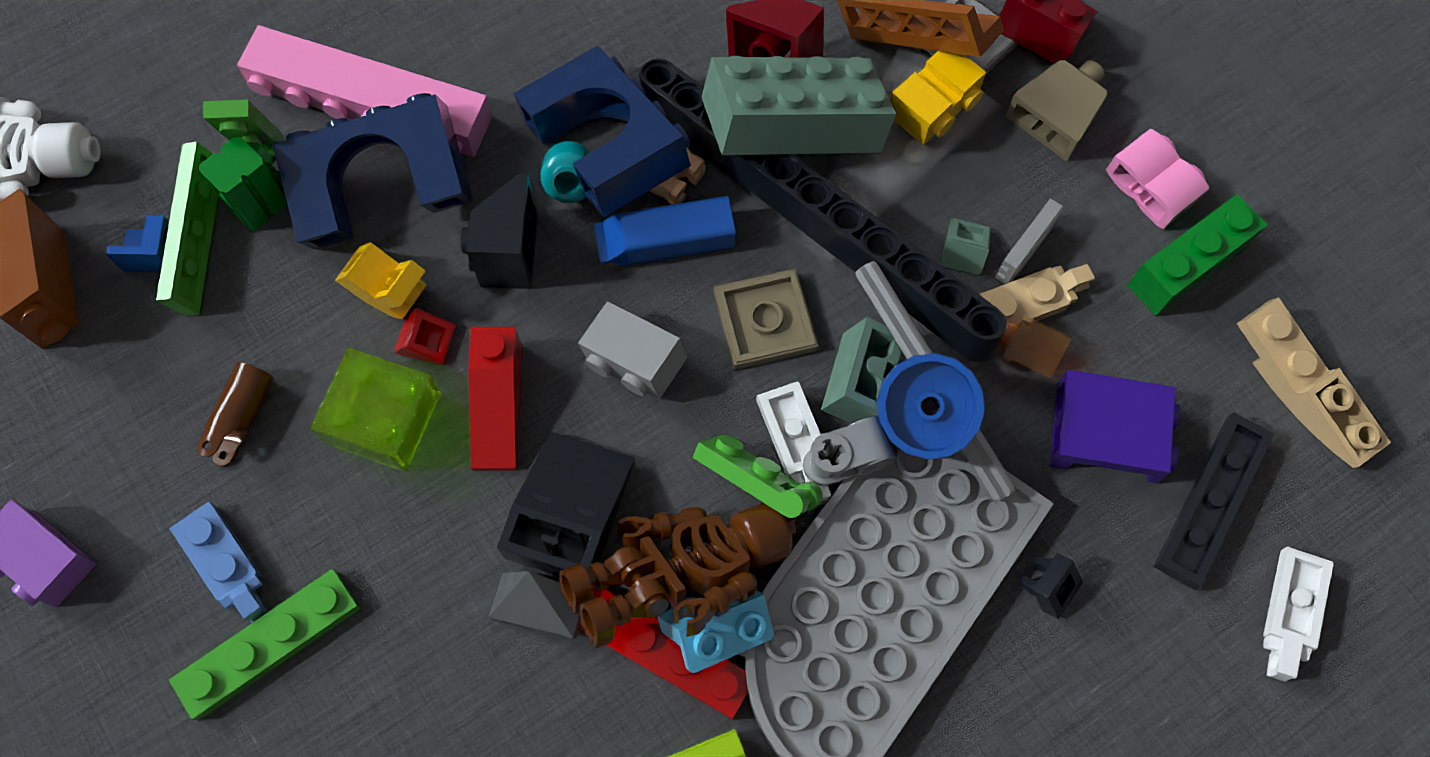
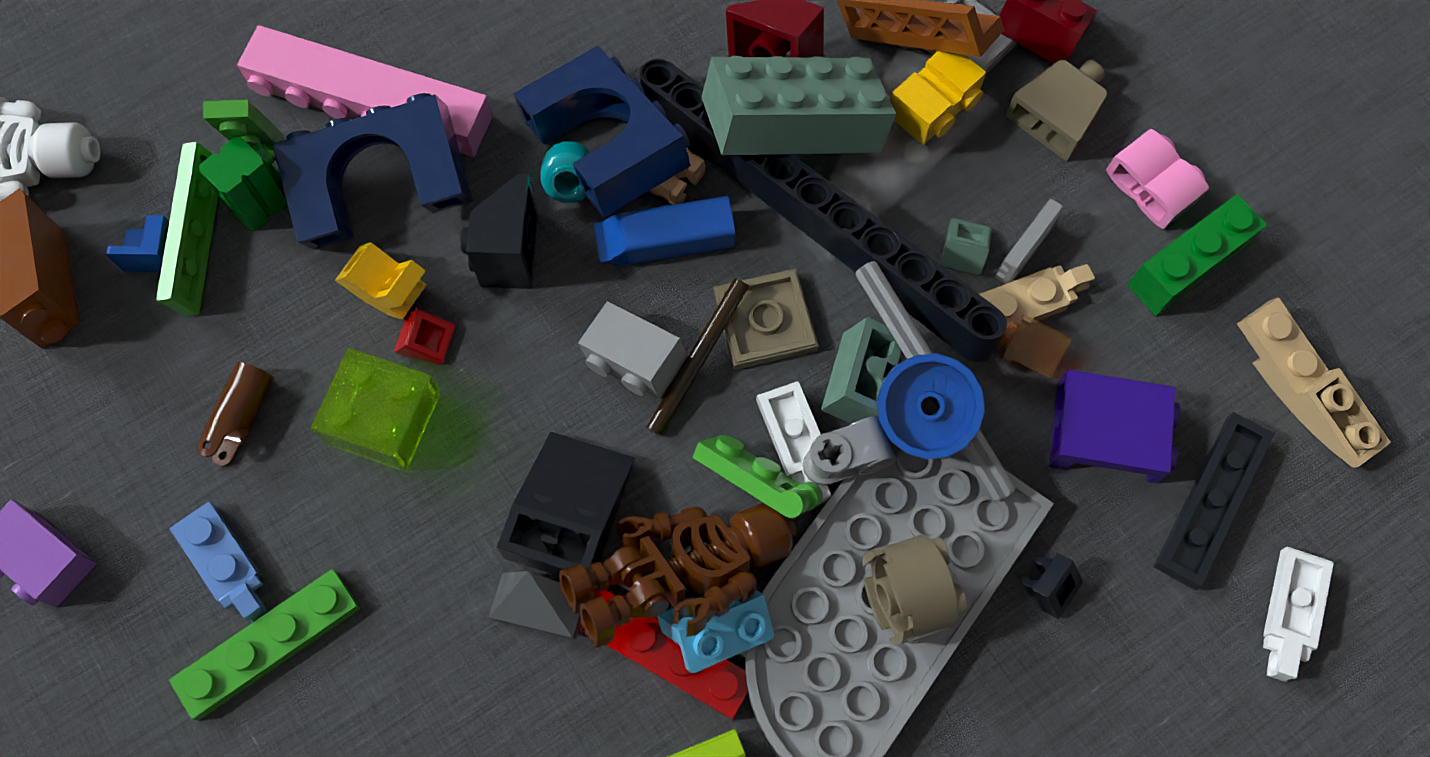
(494, 397): red slope -> none
(697, 357): none -> dark brown bar
(913, 588): none -> dark tan brick

